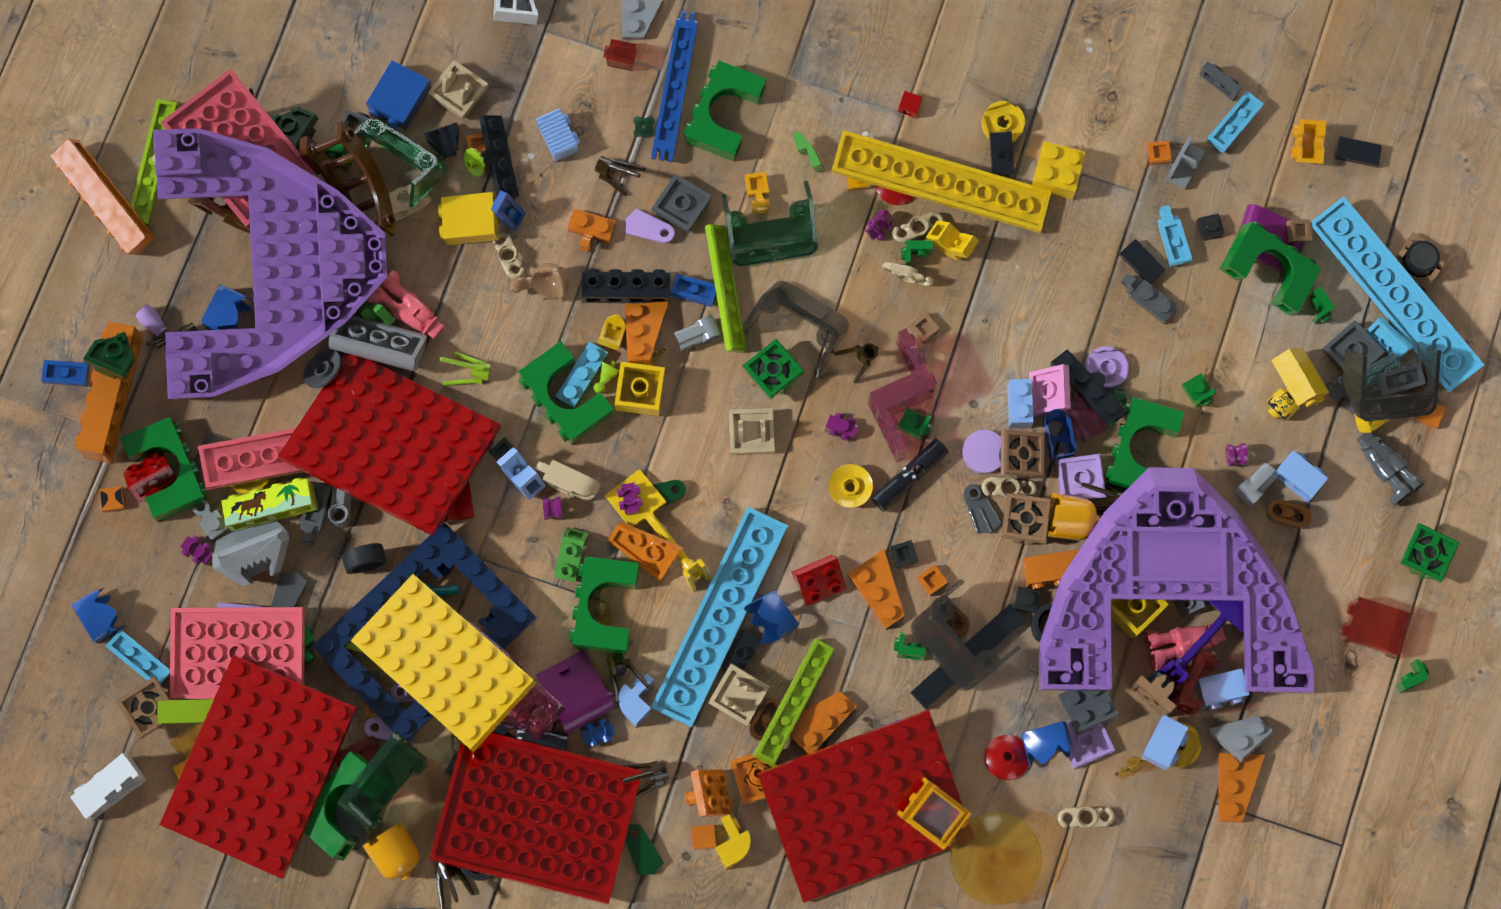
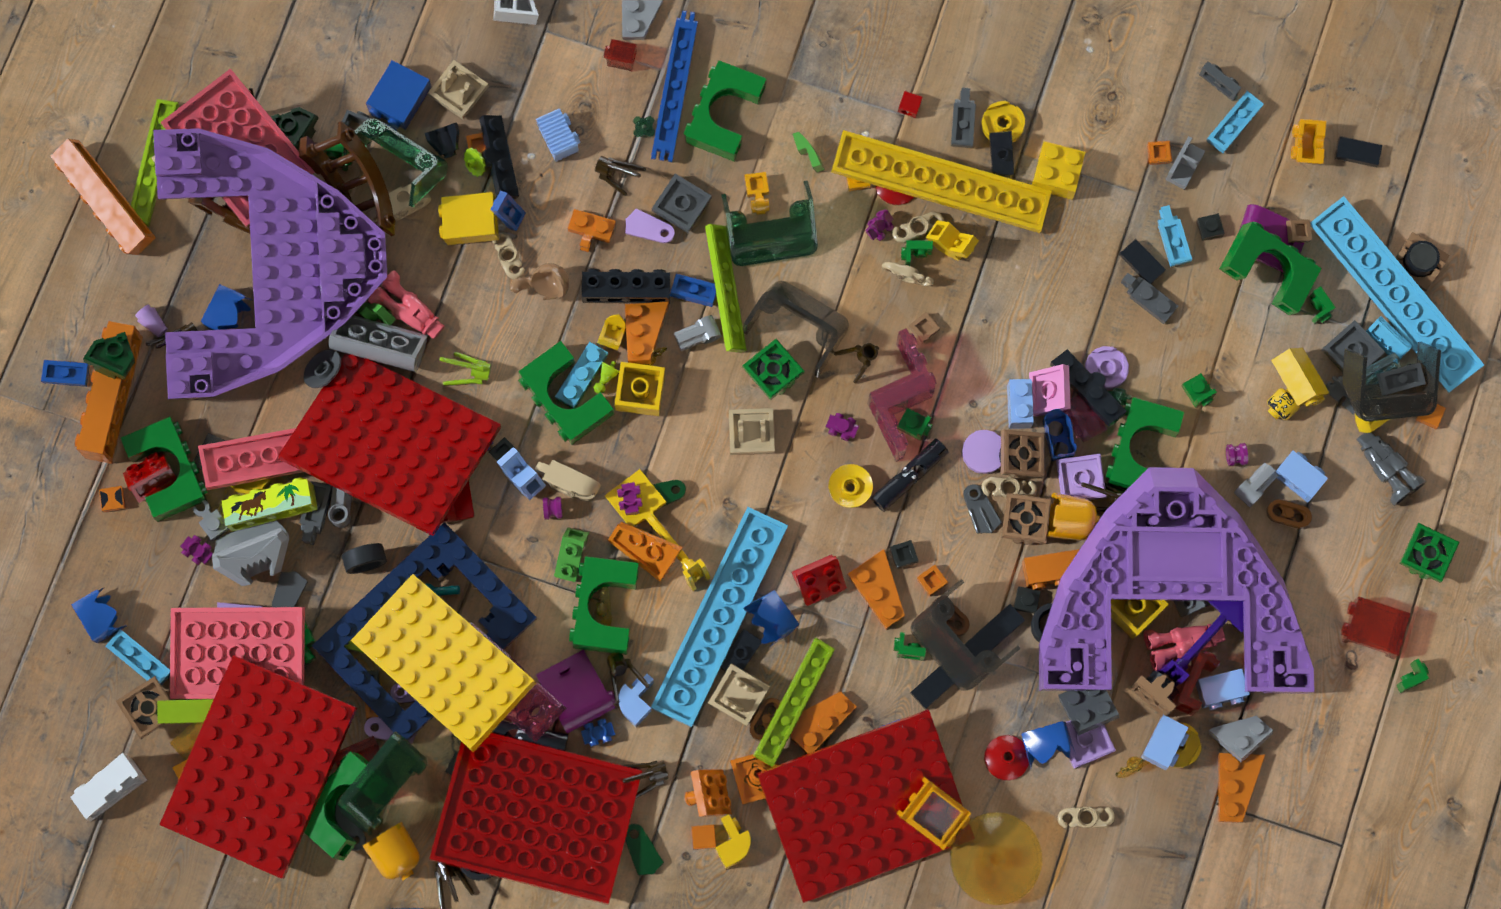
(963, 120): none -> dark grey hinge

